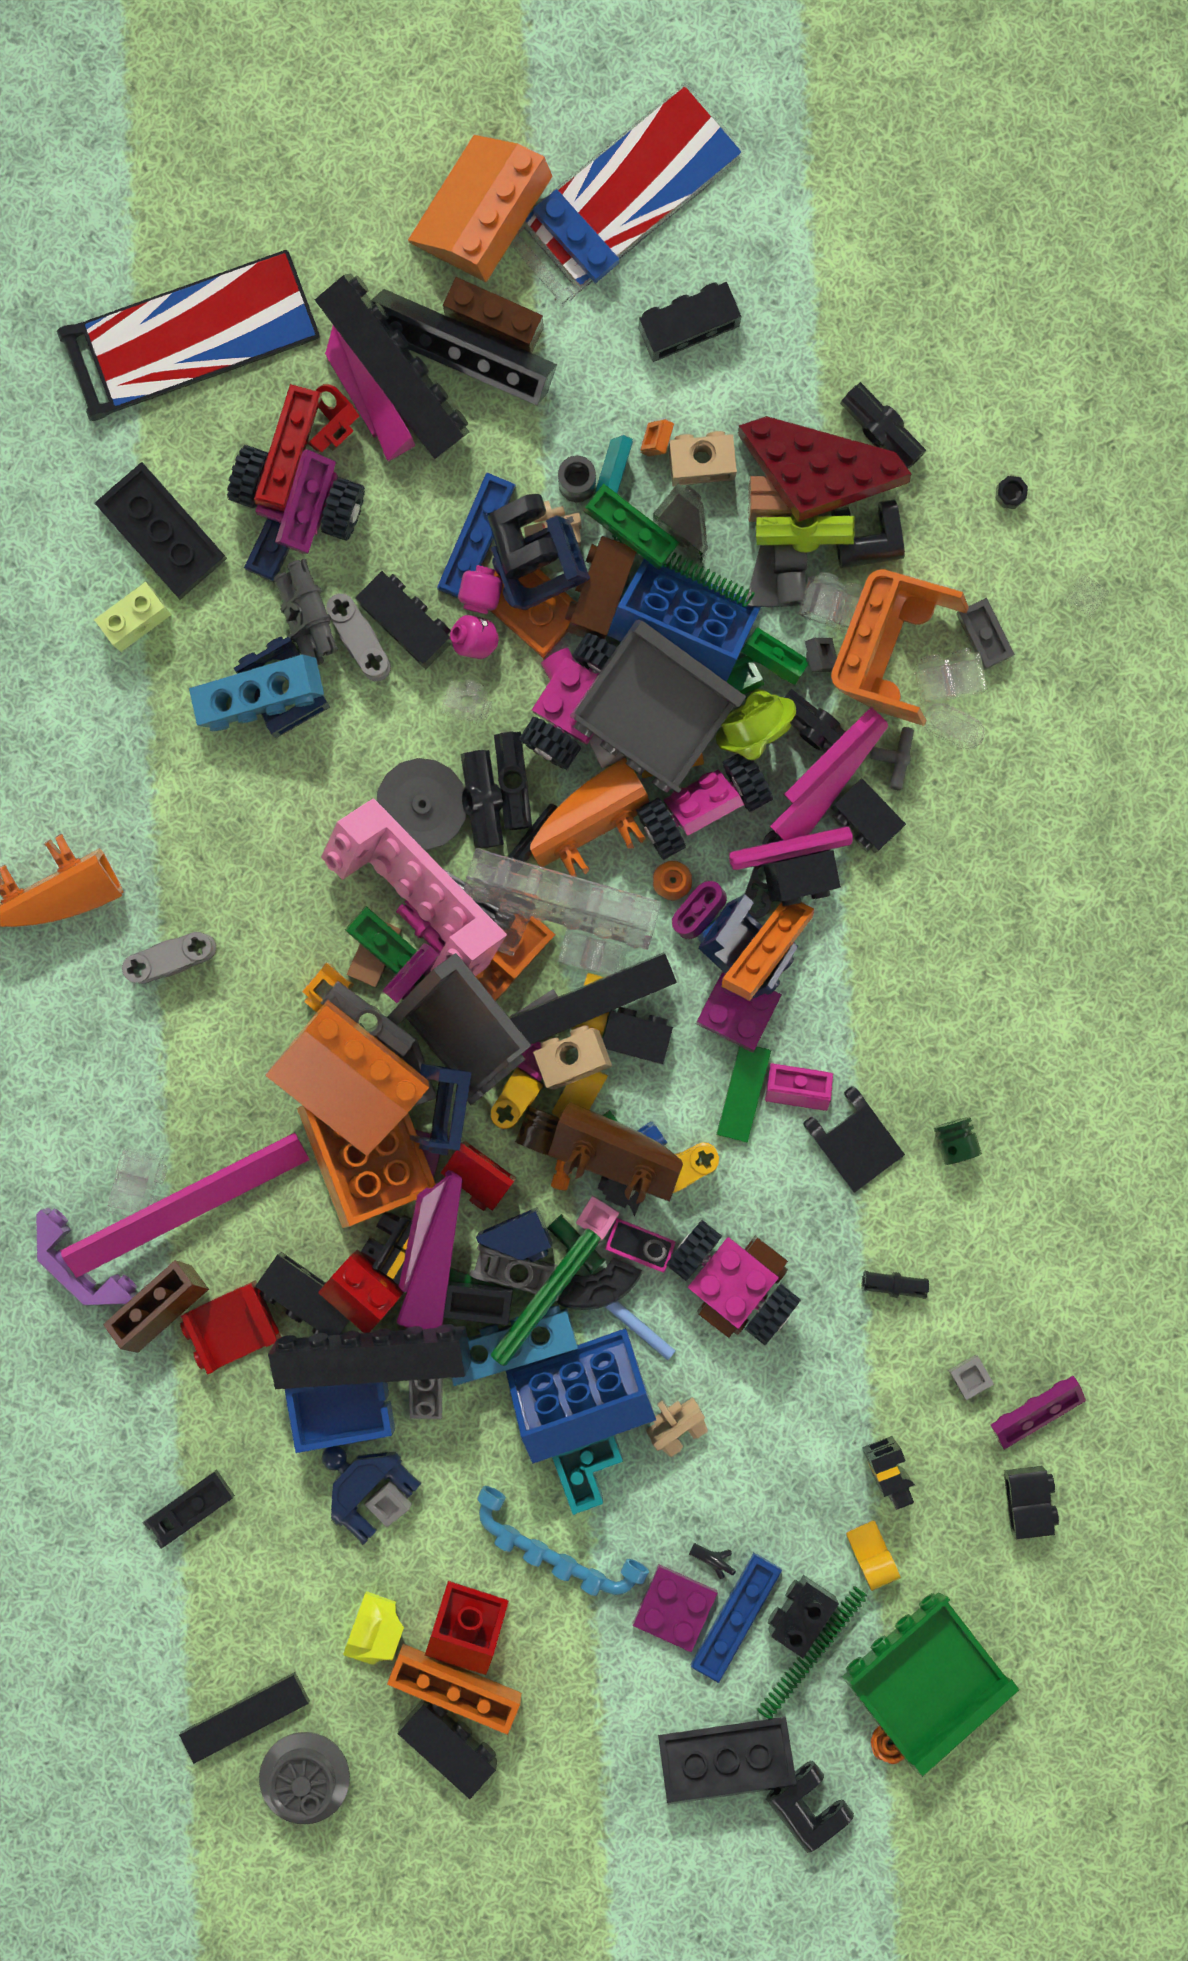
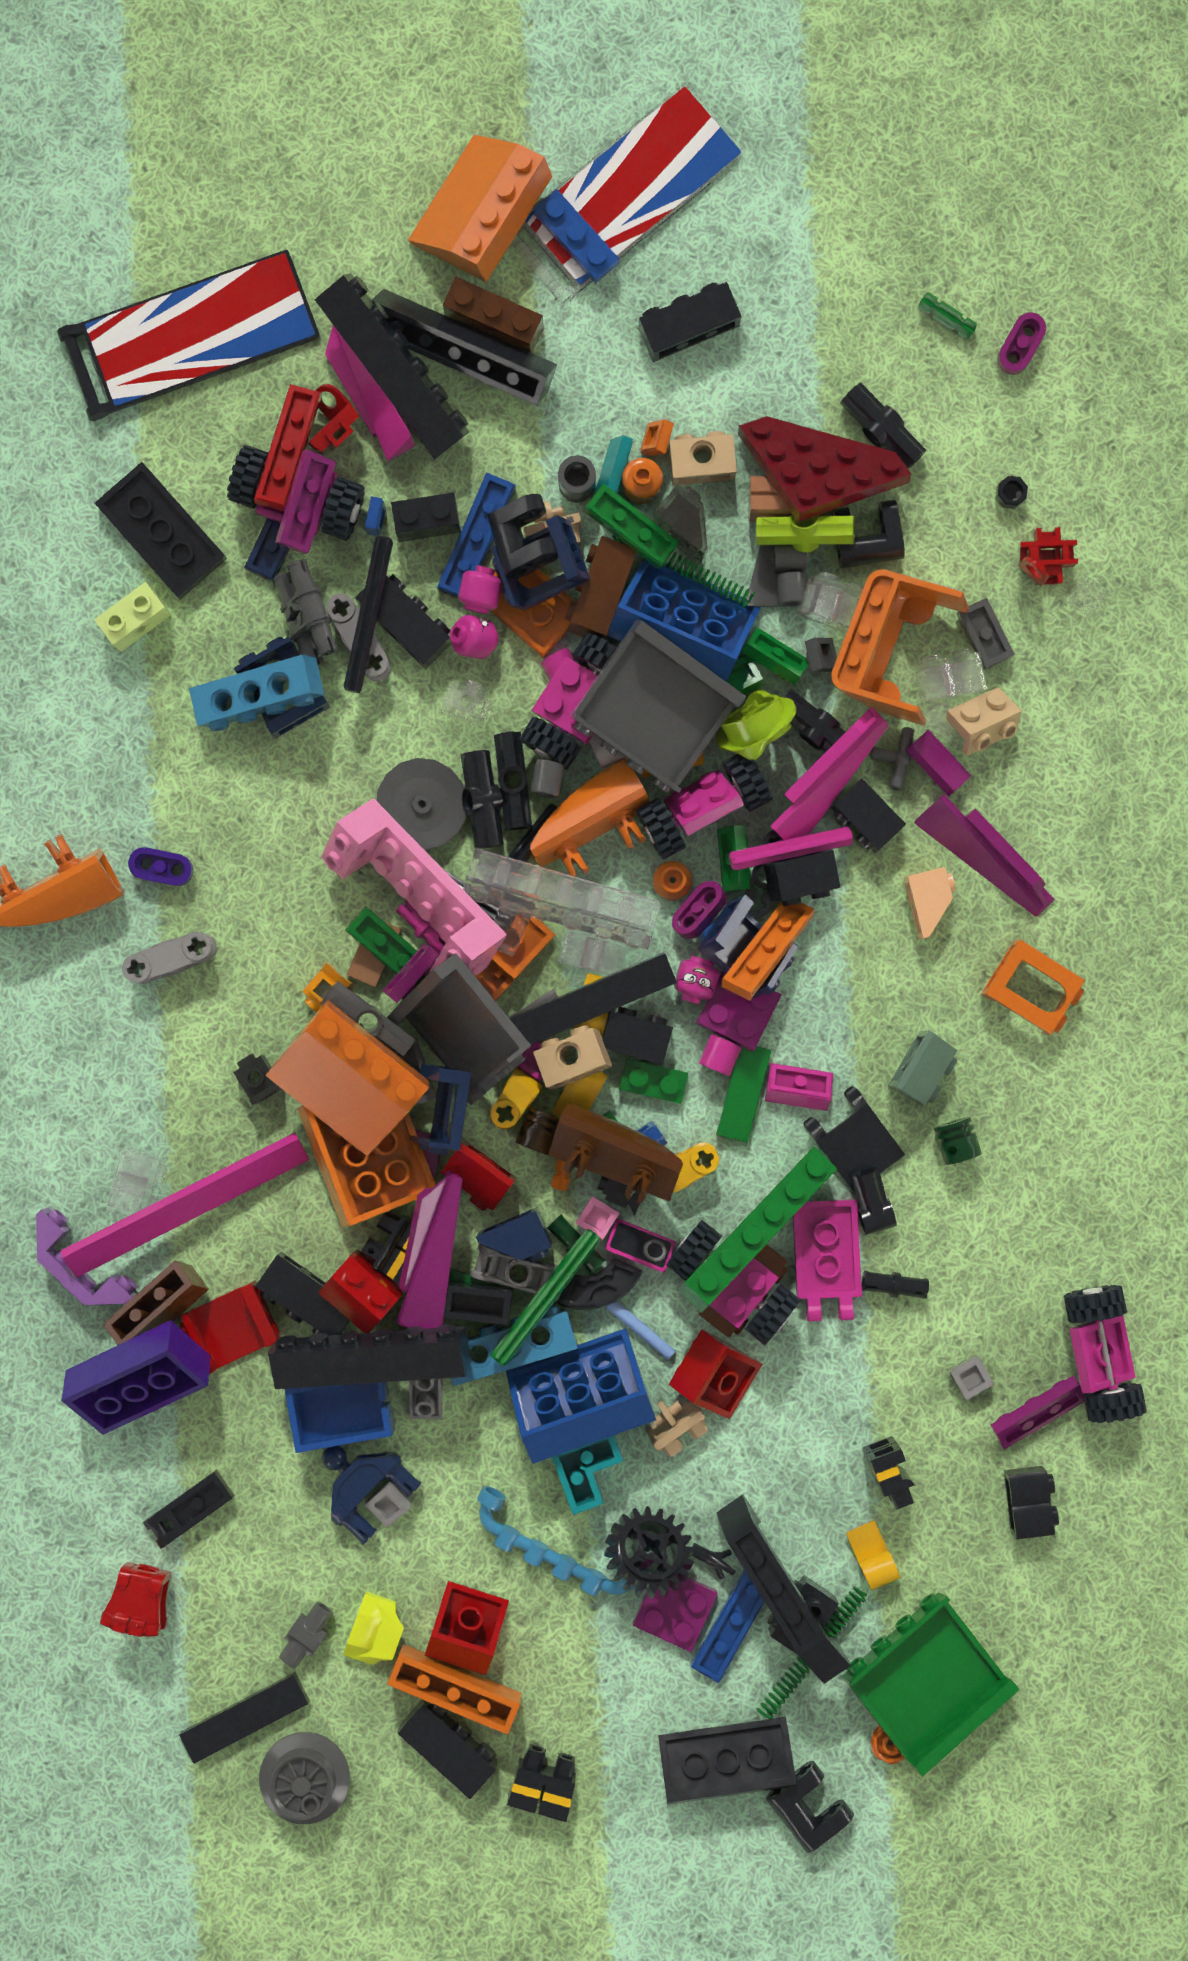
(136, 1377): none -> dark purple brick
(138, 1601): none -> red piece
(161, 866): none -> dark purple plate
(265, 1087): none -> pearl dark grey brick
(306, 1634): none -> dark grey axle
(368, 614): none -> black axle
(375, 516): none -> blue tile
(426, 517): none -> black brick
(547, 778): none -> dark grey piece
(557, 1783): none -> black hips
(642, 481): none -> orange head
(653, 1081): none -> green plate
(654, 1562): none -> black gear
(696, 979): none -> dark pink head
(715, 1374): none -> red slope
(720, 1055): none -> dark pink brick
(732, 839): none -> green plate
(757, 1229): none -> green arch
(779, 1591): none -> black slope
(827, 1255): none -> dark pink tile
(874, 1208): none -> black piece
(923, 1068): none -> sand green slope
(929, 898): none -> light nougat slope
(938, 762): none -> magenta tile
(947, 315): none -> green axle
(985, 720): none -> tan bracket
(986, 852): none -> magenta wedge
(1021, 345): none -> magenta plate
(1046, 1021): none -> orange panel
(1047, 562): none -> red piece
(1104, 1354): none -> plate

